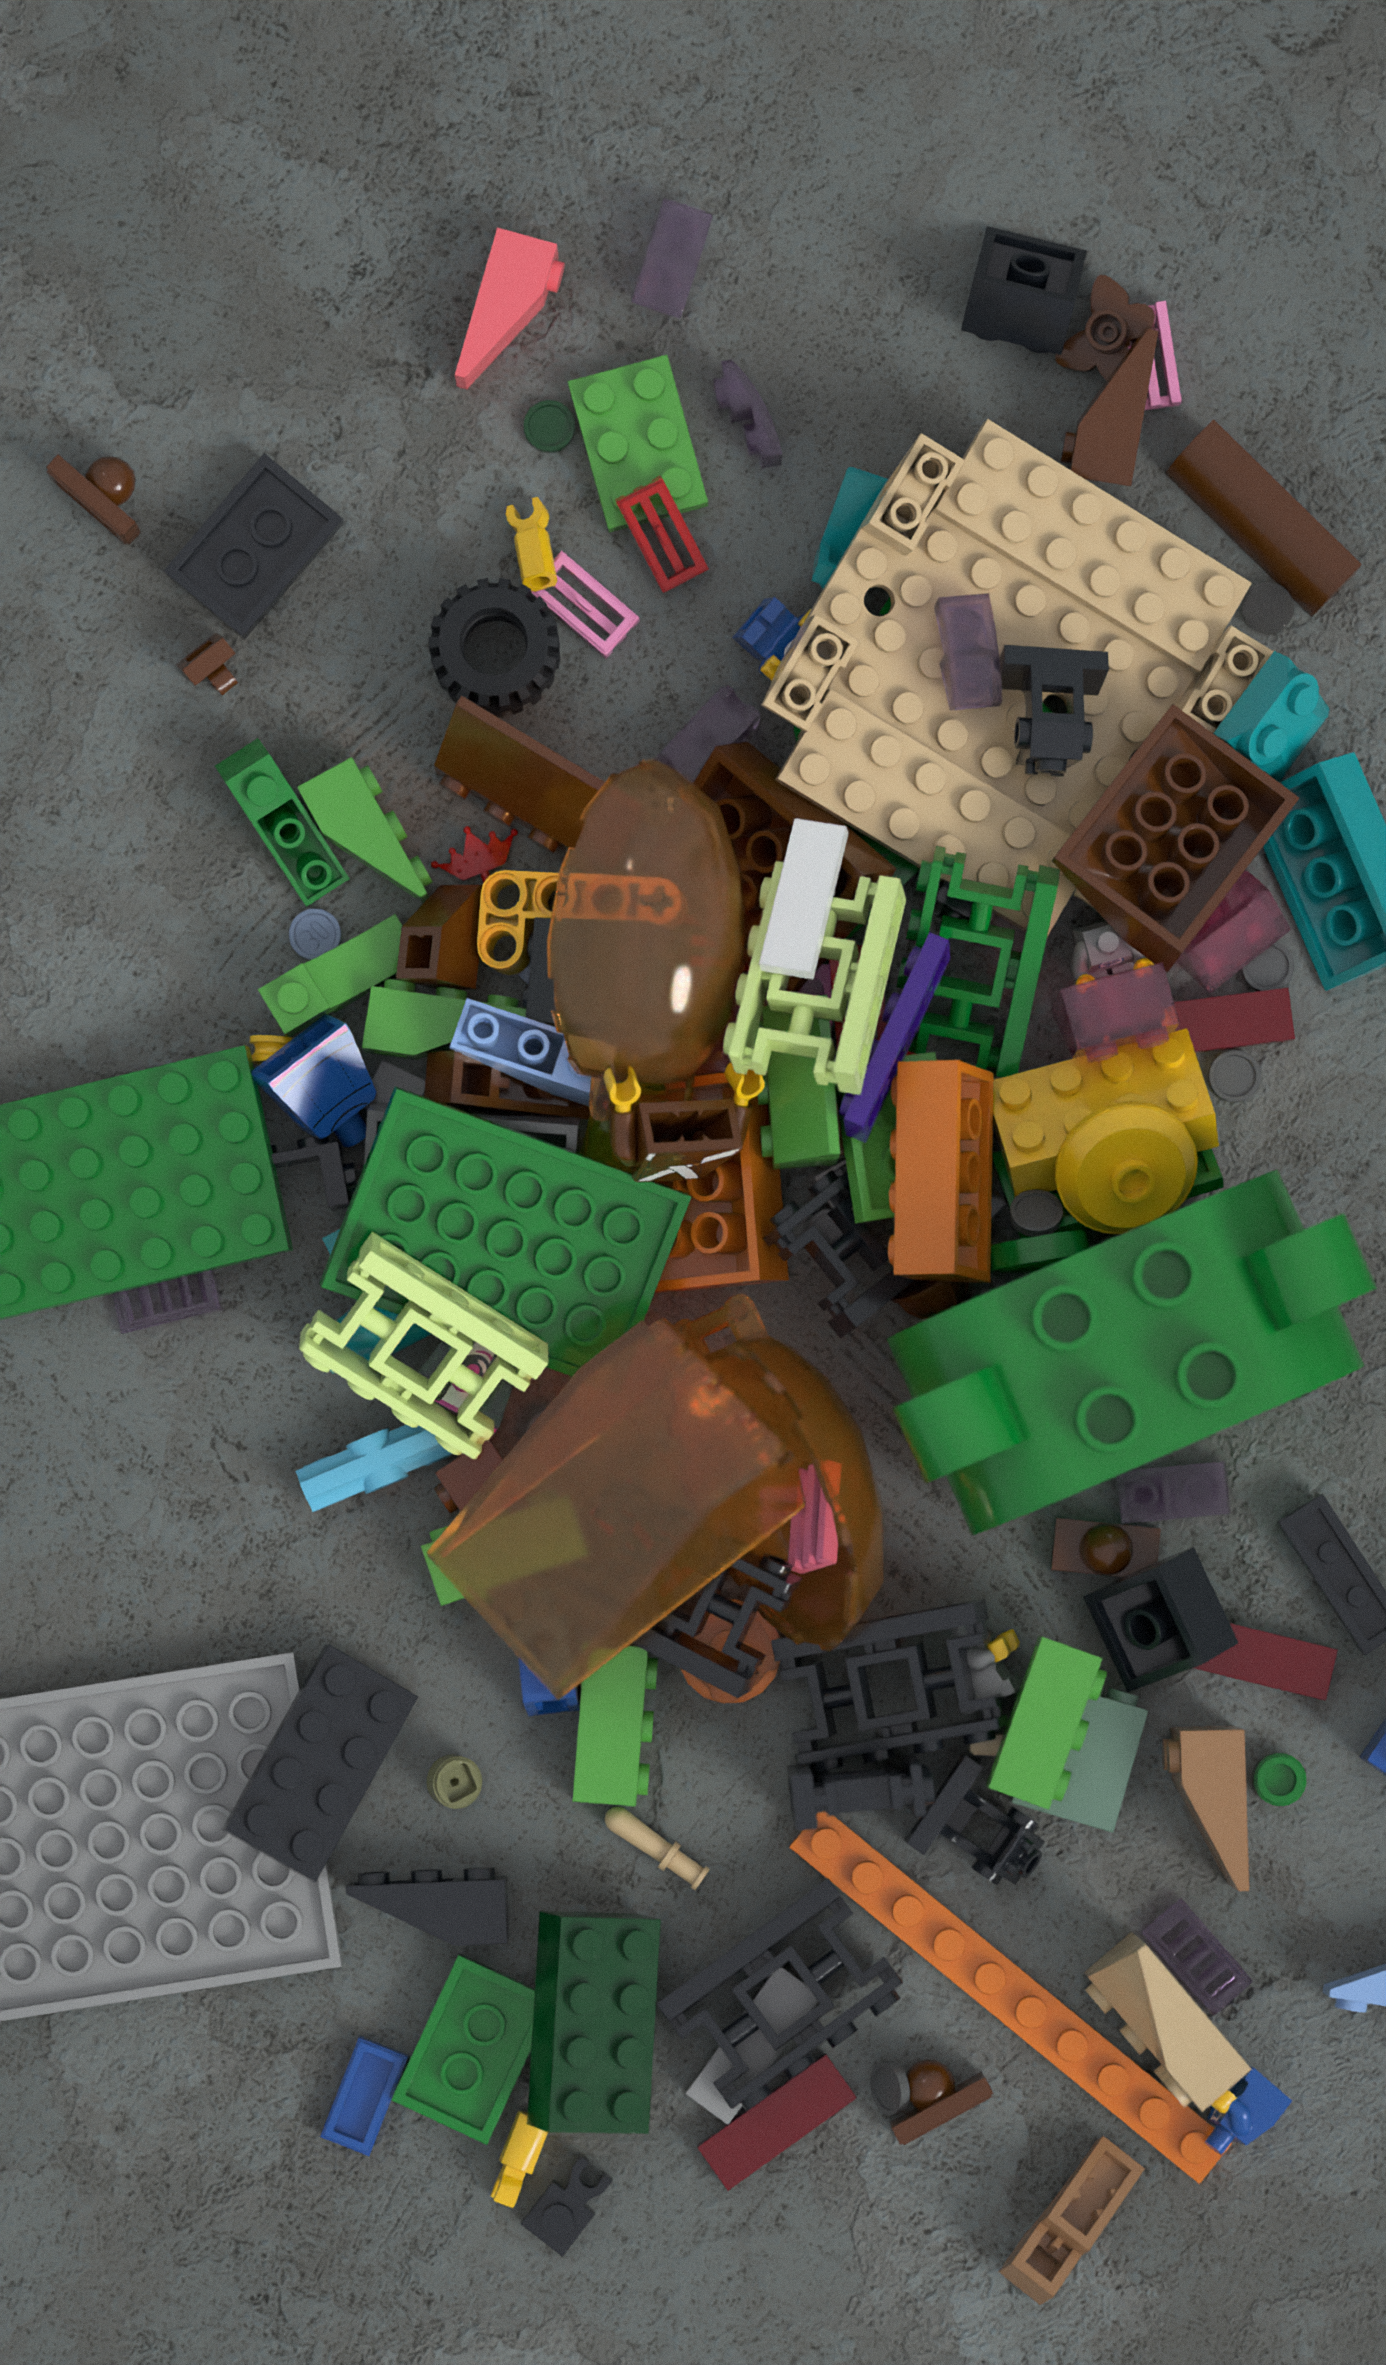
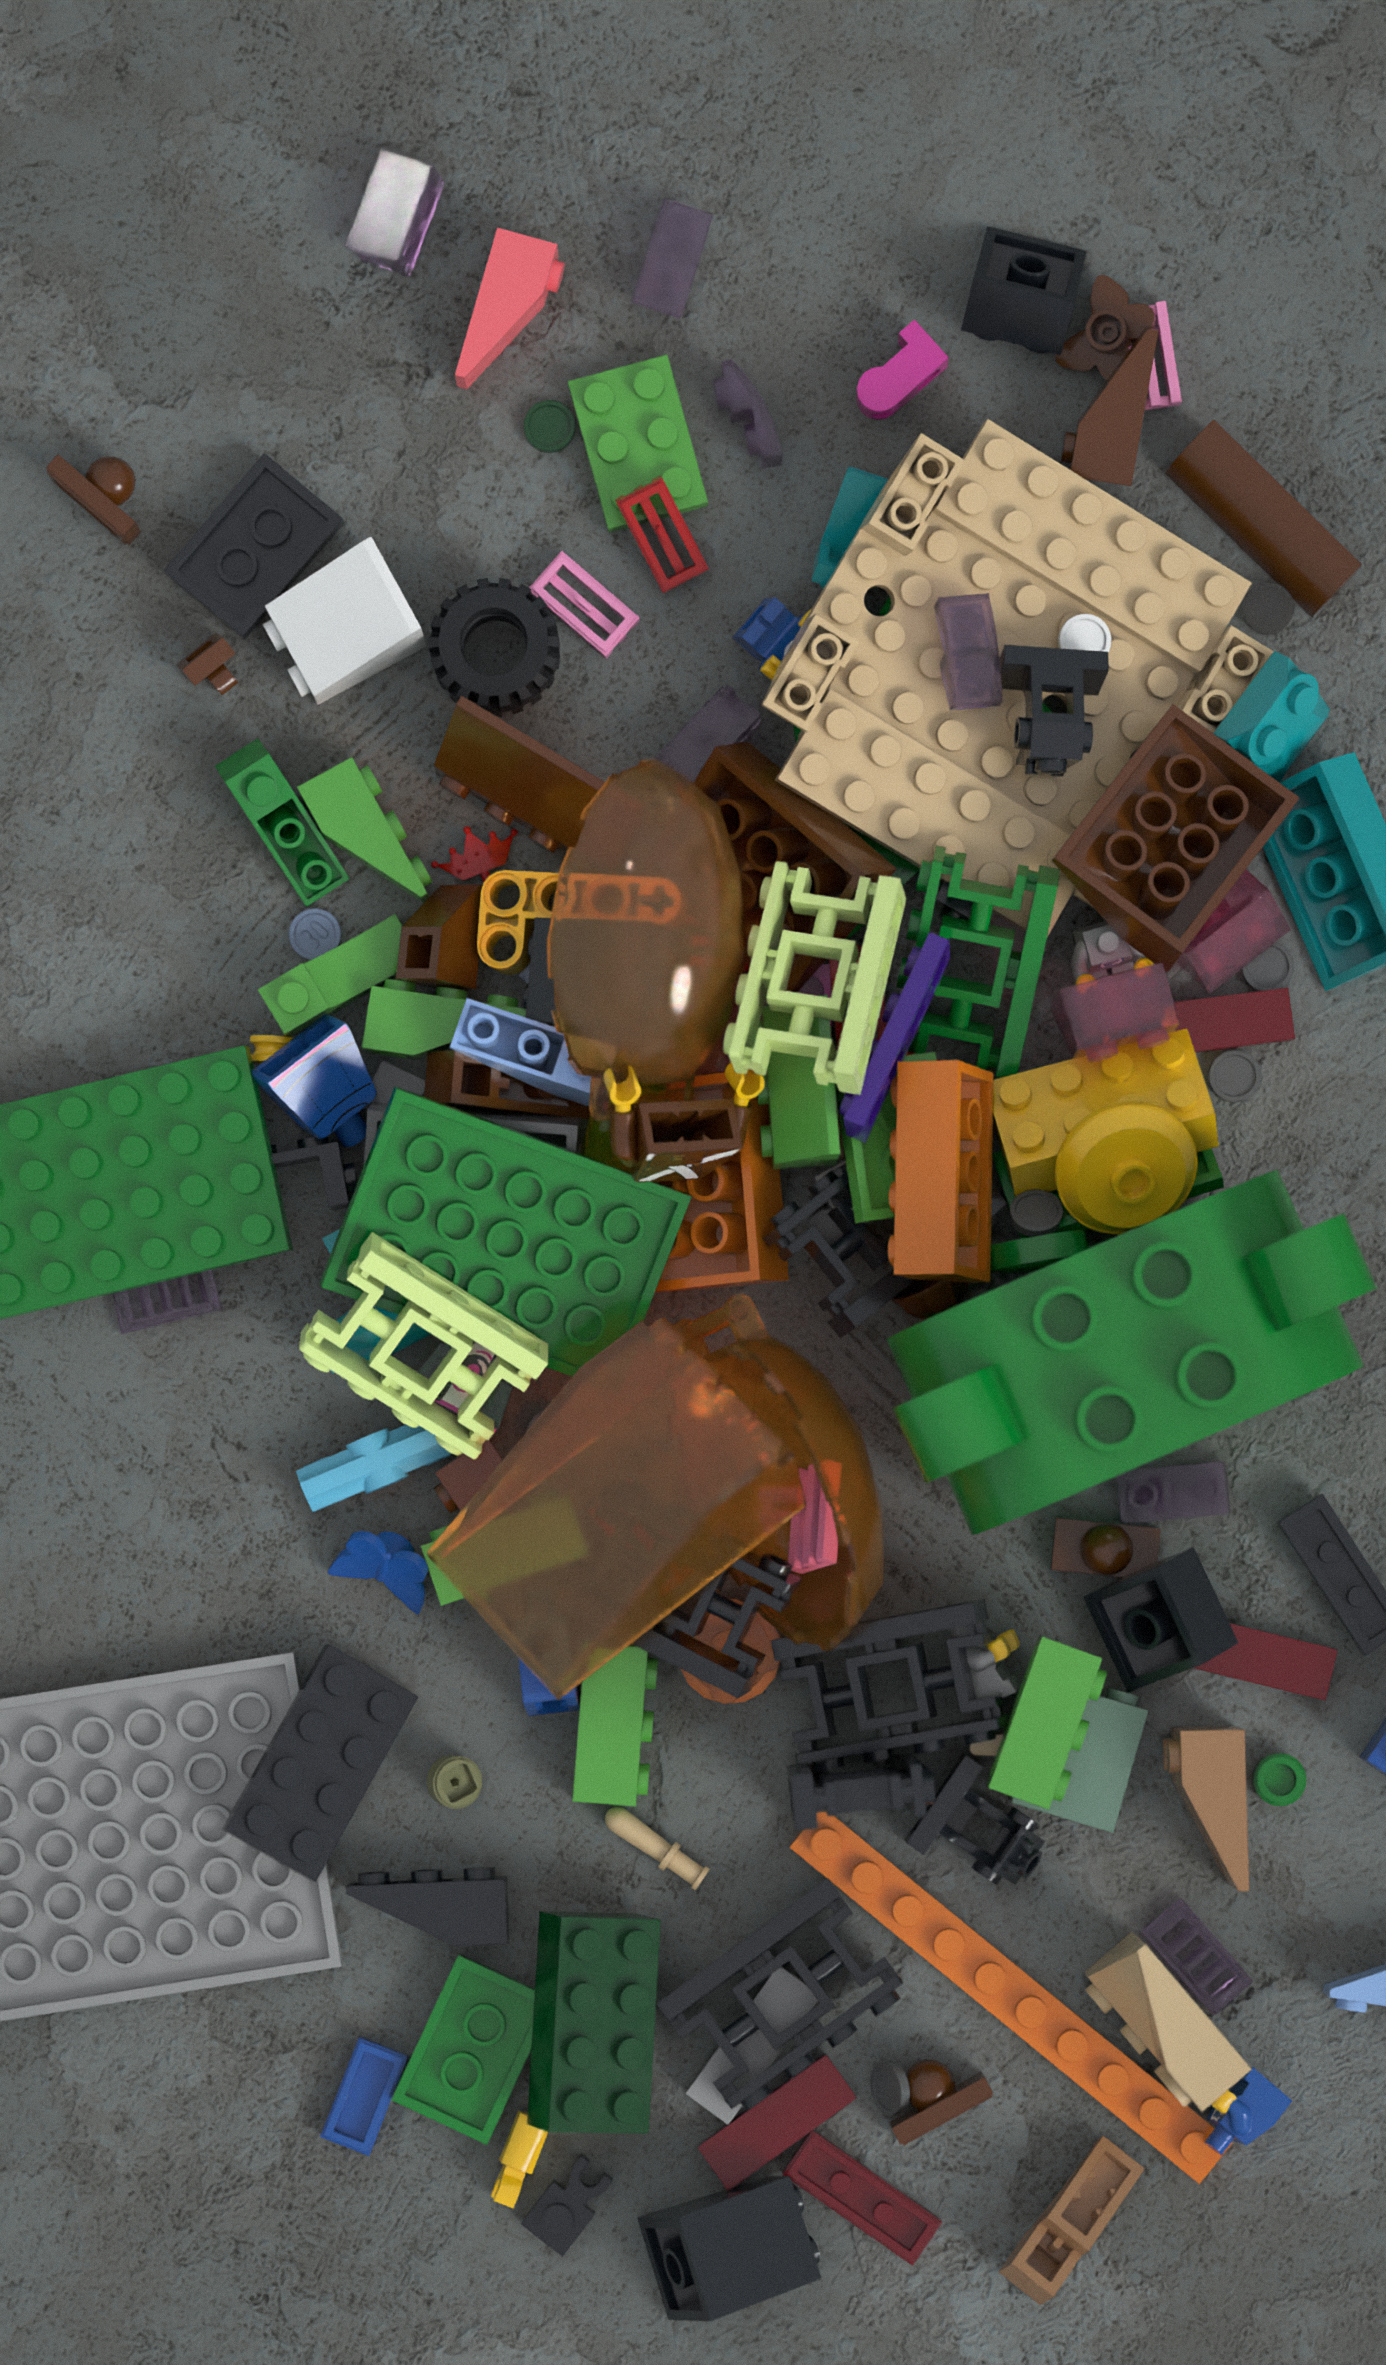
(344, 623): none -> white slope
(389, 1560): none -> blue animal
(395, 212): none -> clear purple hinge
(533, 547): yellow bar -> none
(730, 2249): none -> black slope
(803, 898): white tile -> none
(862, 2197): none -> dark red tile
(888, 388): none -> dark pink leg
(1085, 633): none -> white piece

